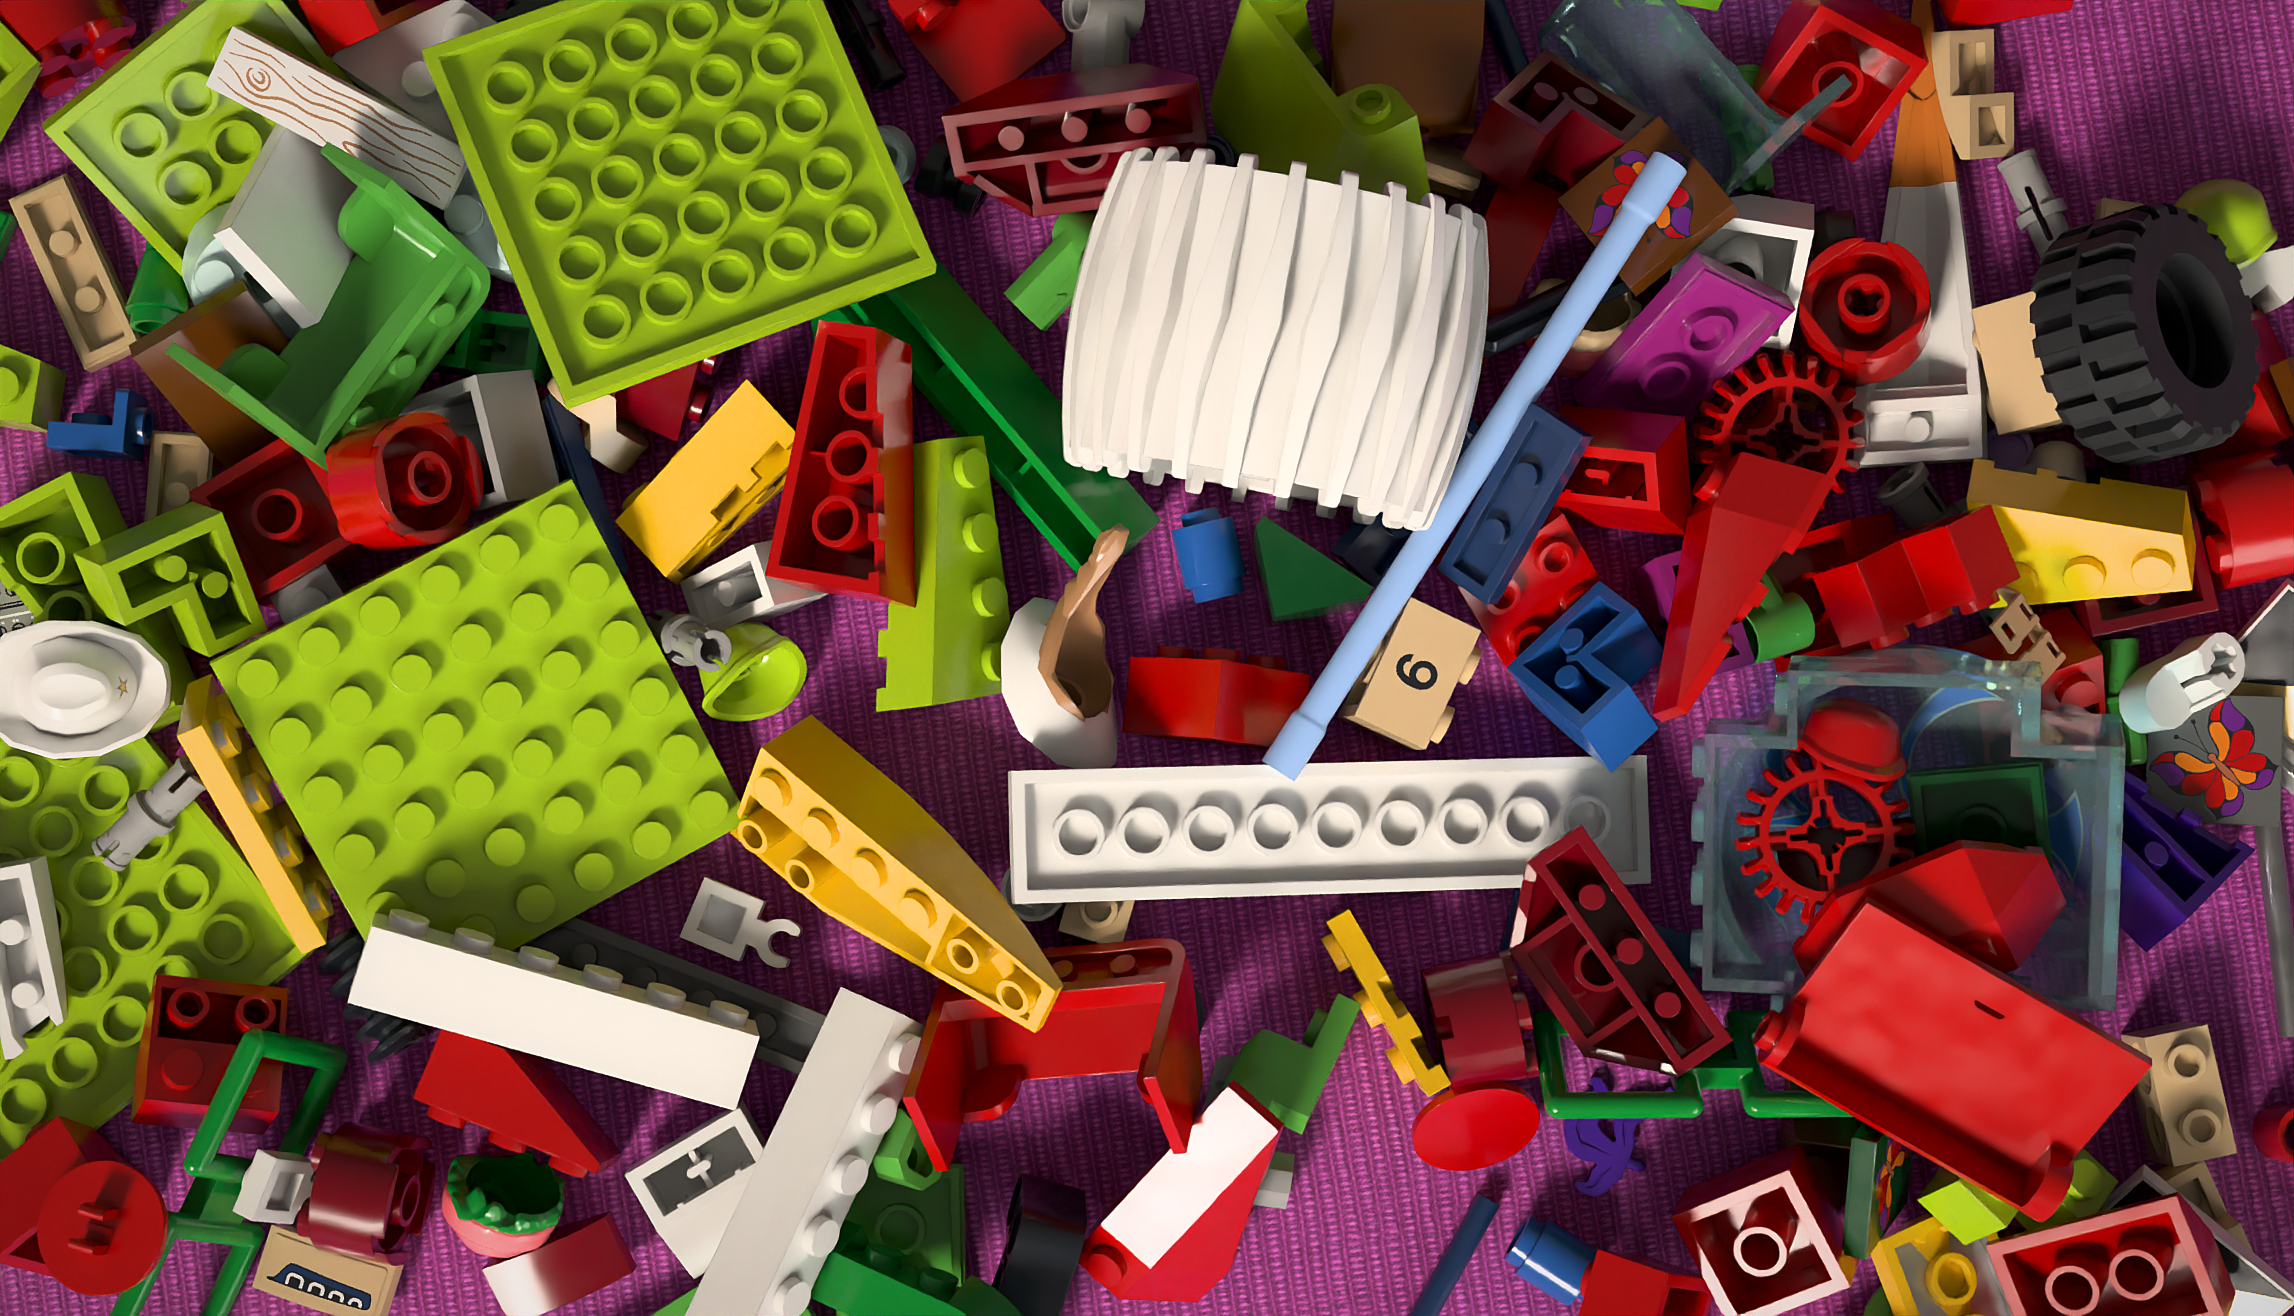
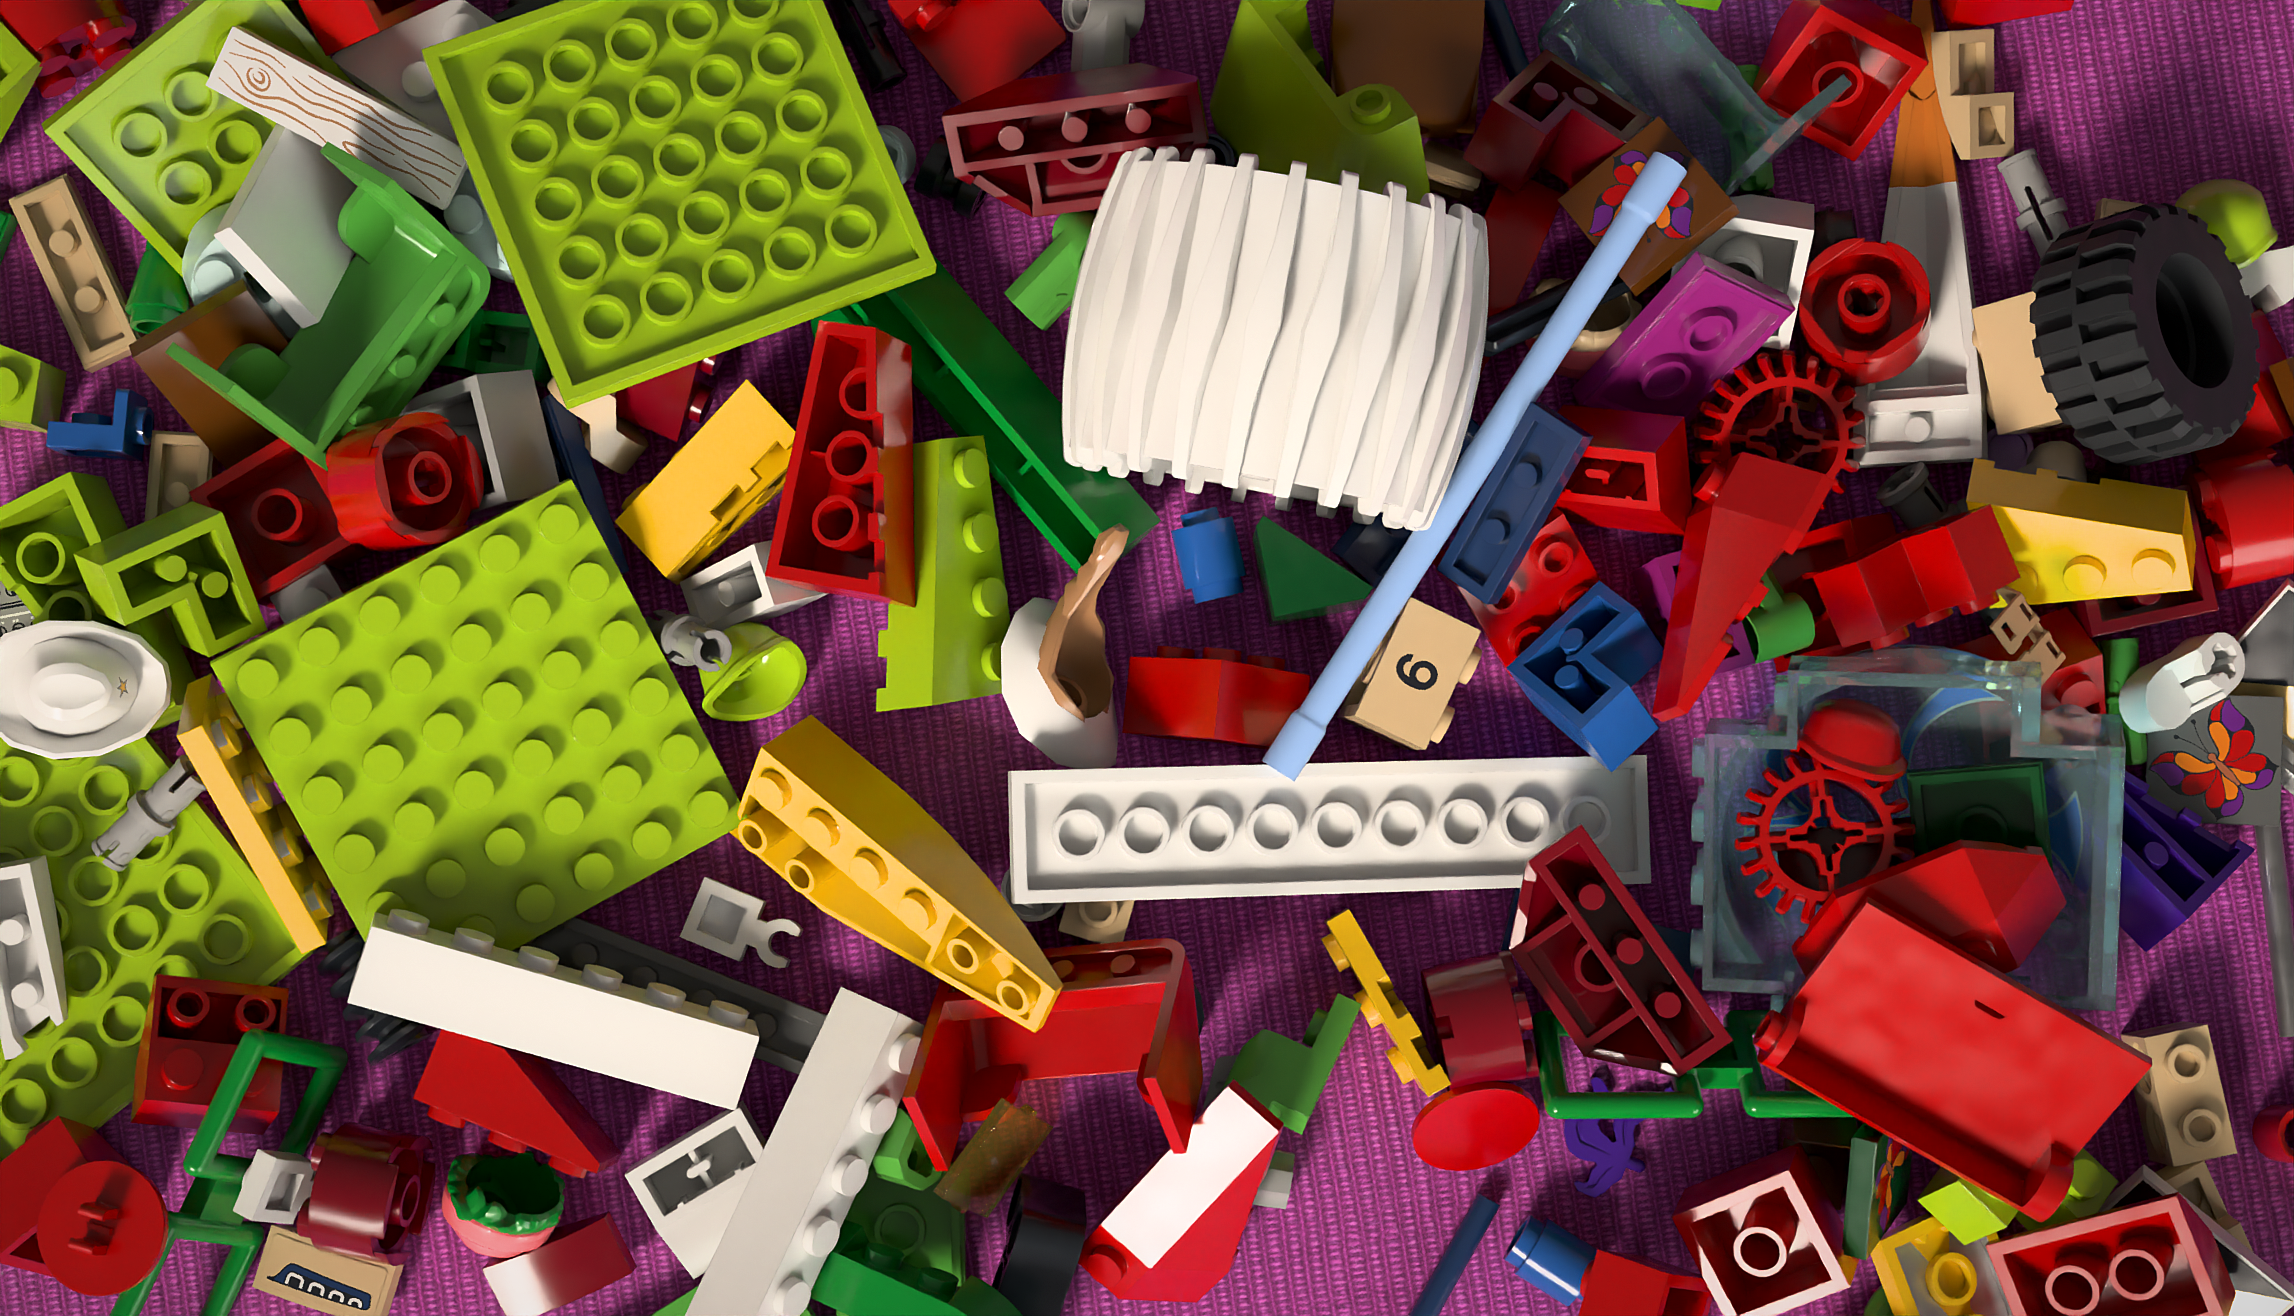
(993, 1158): none -> clear yellow piece

